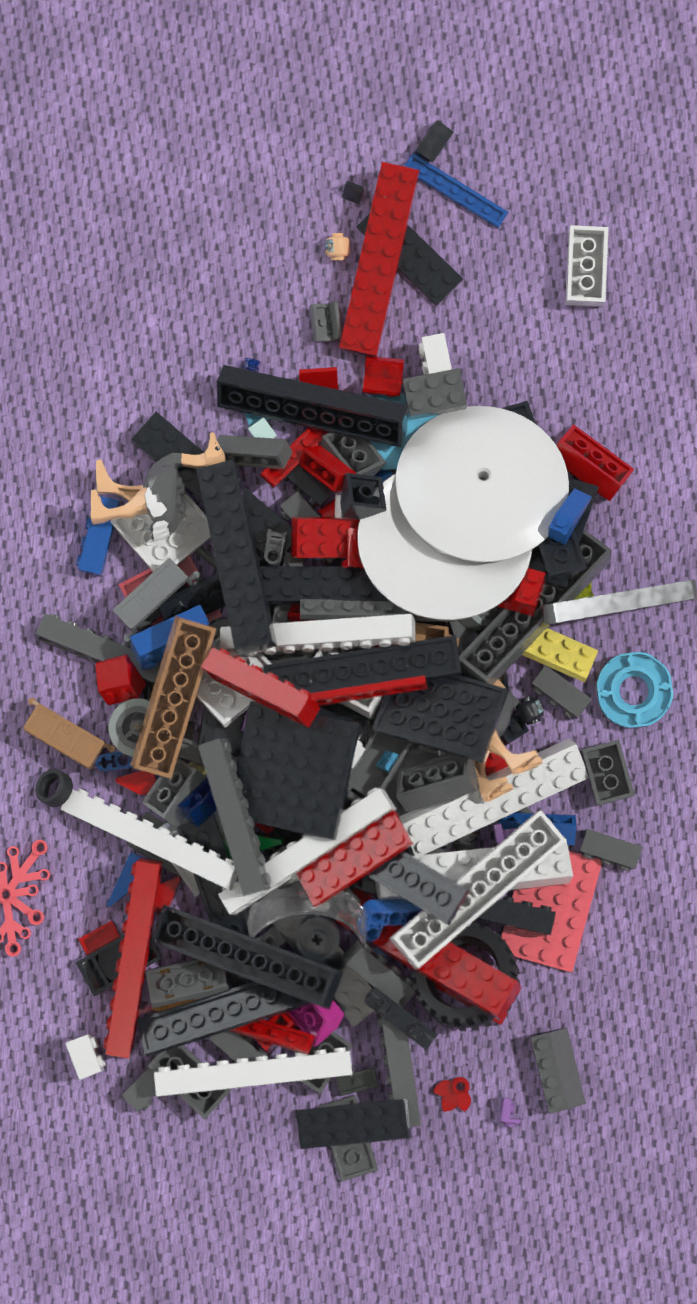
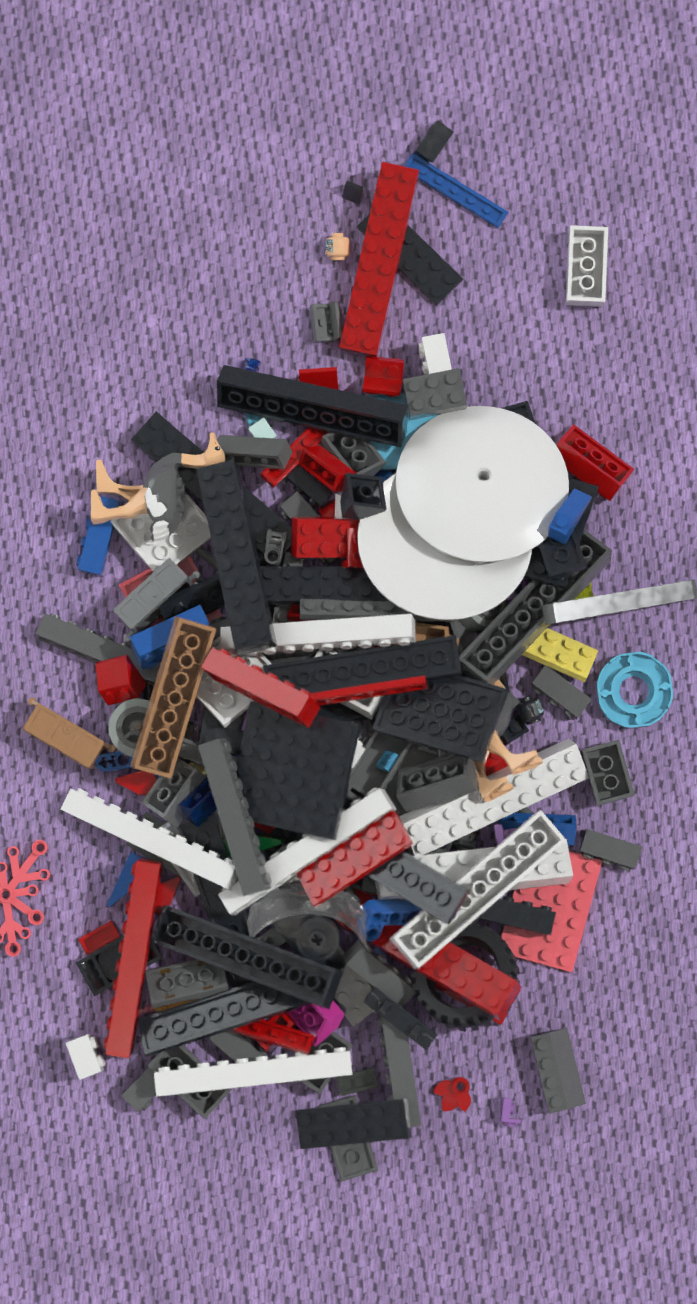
(44, 783): black tyre -> none
(527, 594): red slope -> none

